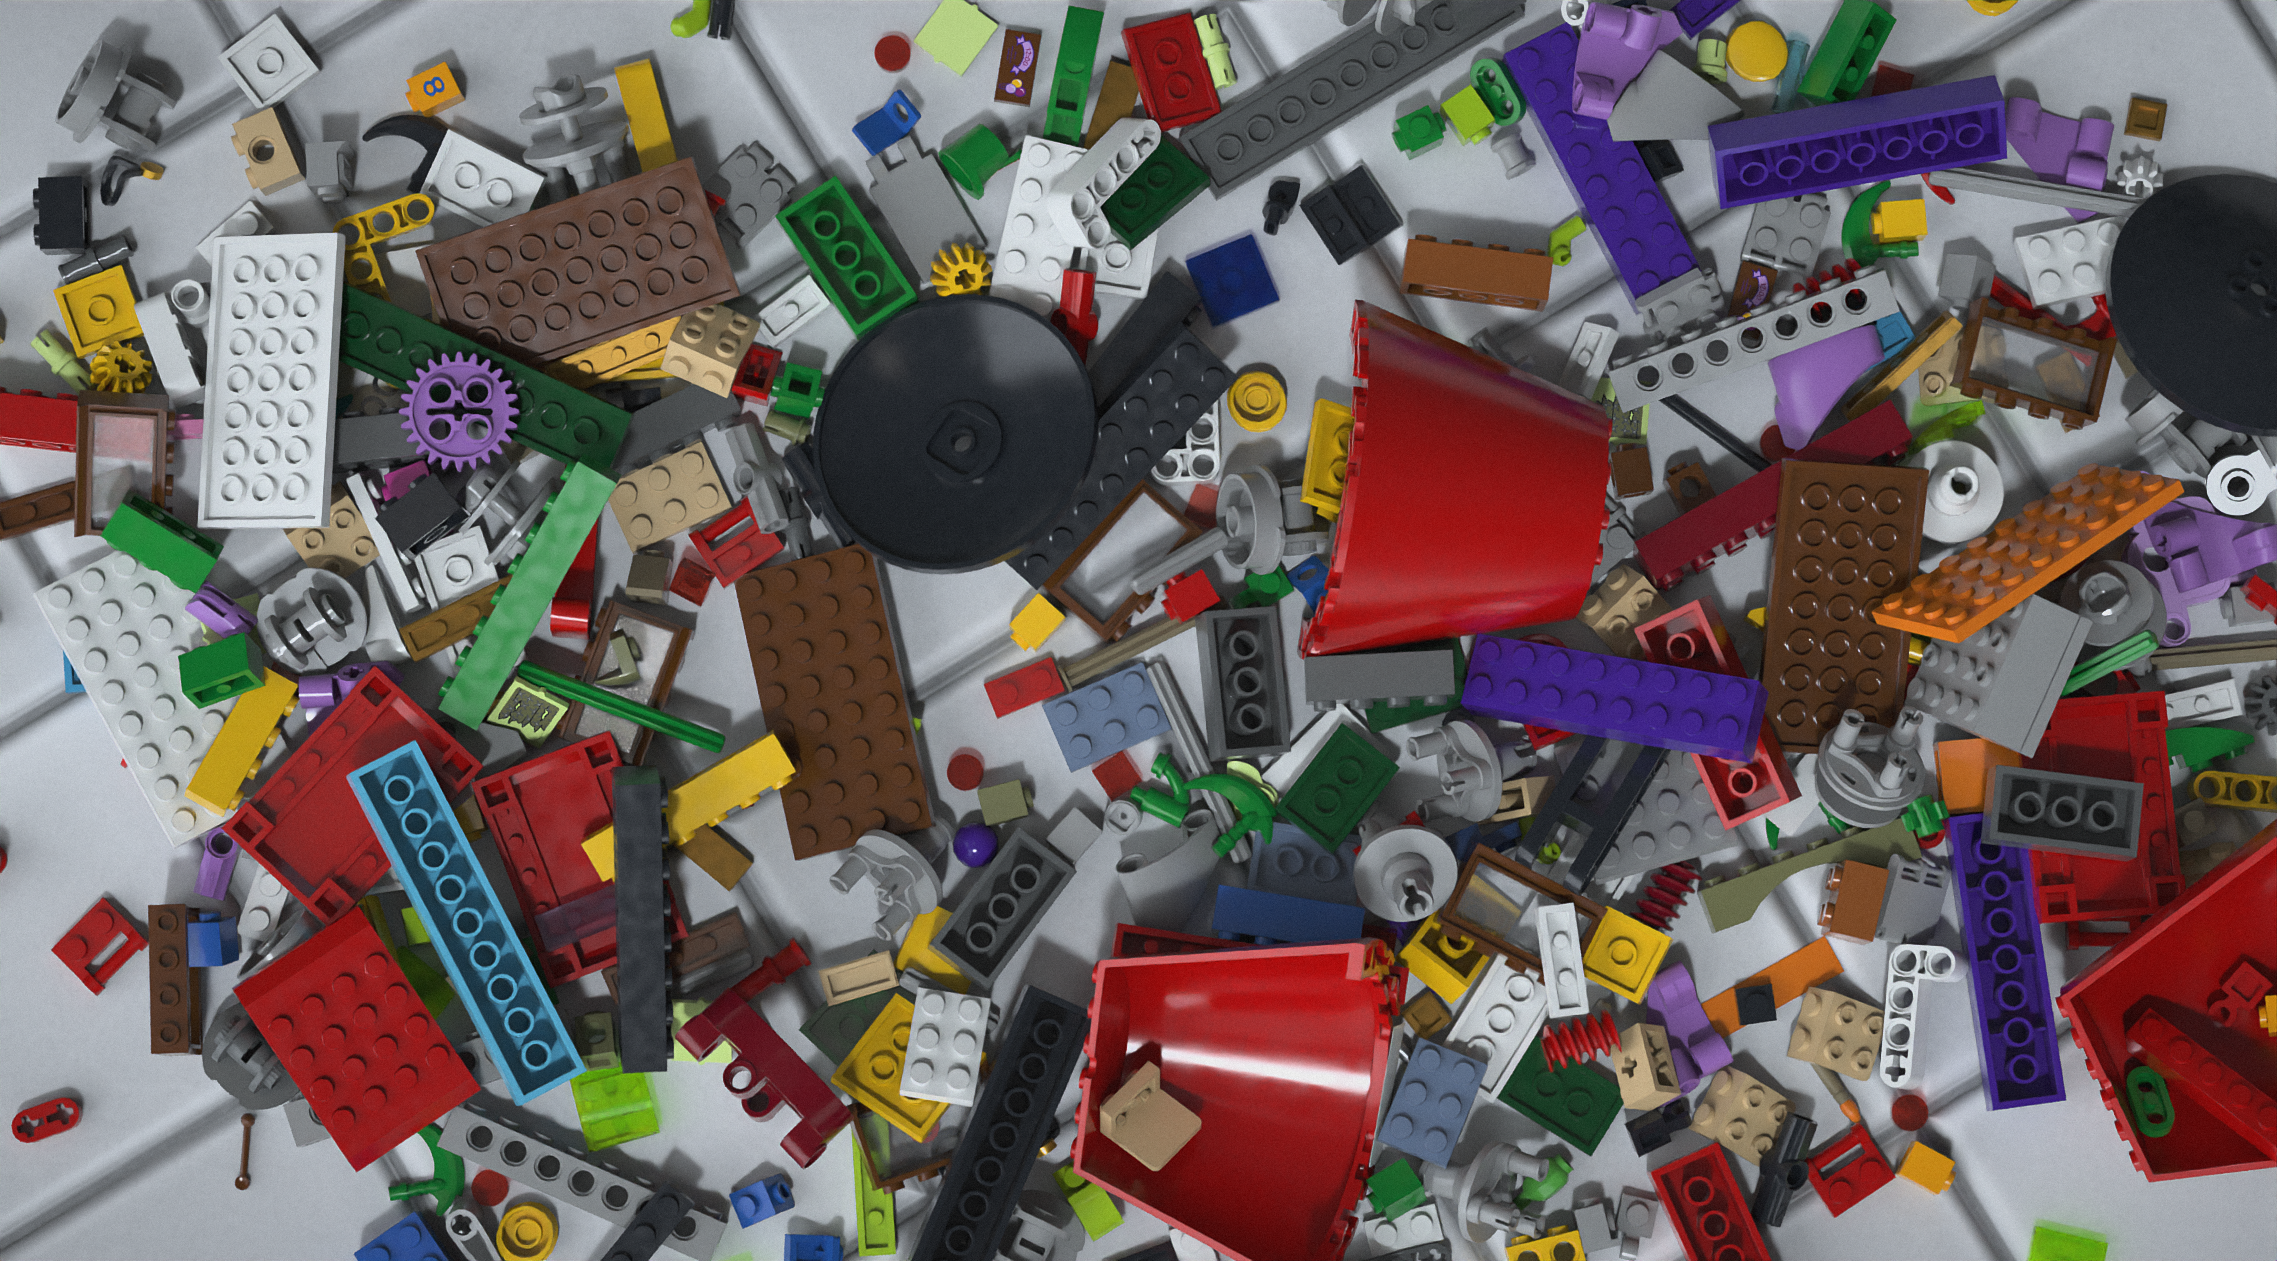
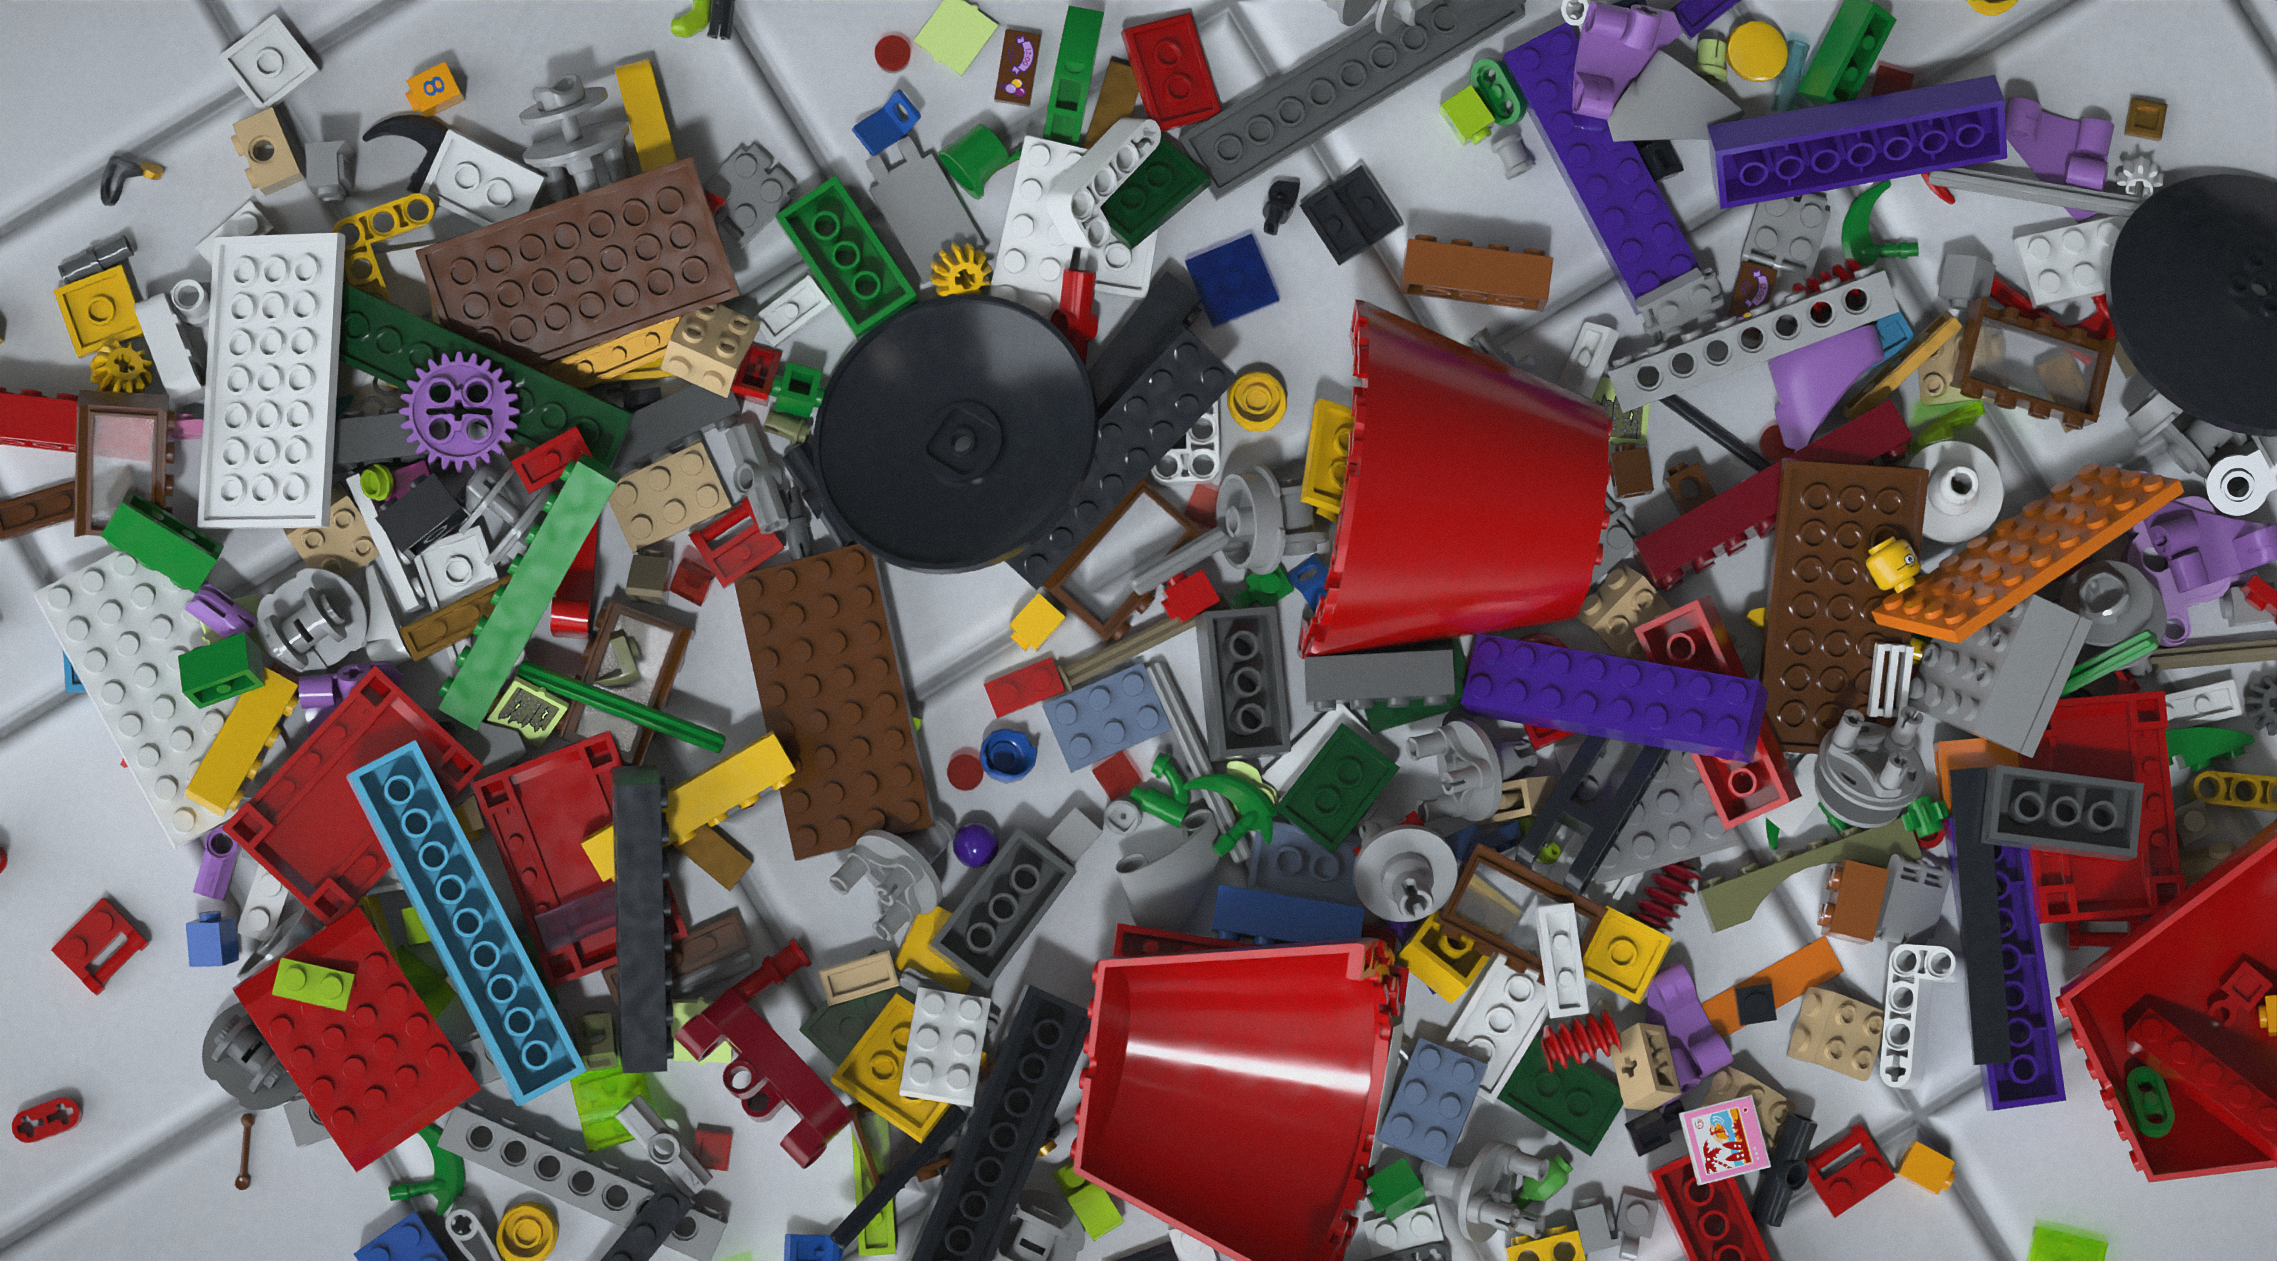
(62, 215): black brick -> none
(62, 362): yellowish green pin -> none
(93, 89): light grey piece -> none
(173, 984): reddish brown window -> none
(313, 984): none -> lime plate
(377, 482): none -> lime plate
(490, 1188): clear red tile -> none
(550, 459): none -> red plate
(680, 1164): none -> light grey piece
(713, 1149): none -> red tile
(762, 1200): blue bracket -> none
(897, 1178): none -> black axle
(1005, 802): olive brick -> none
(1007, 755): none -> blue hair
(1147, 1119): tan bracket -> none
(1215, 51): yellowish green pin -> none
(1419, 132): green brick -> none
(1426, 1016): pearl gold tile -> none
(1560, 240): lime arm -> none
(1724, 1140): none -> tile
(1840, 1095): dark tan piece -> none
(1876, 677): none -> white tile
(1893, 564): none -> yellow head
(1900, 221): yellow brick -> none
(1909, 1112): clear red tile -> none
(1979, 920): none -> black tile

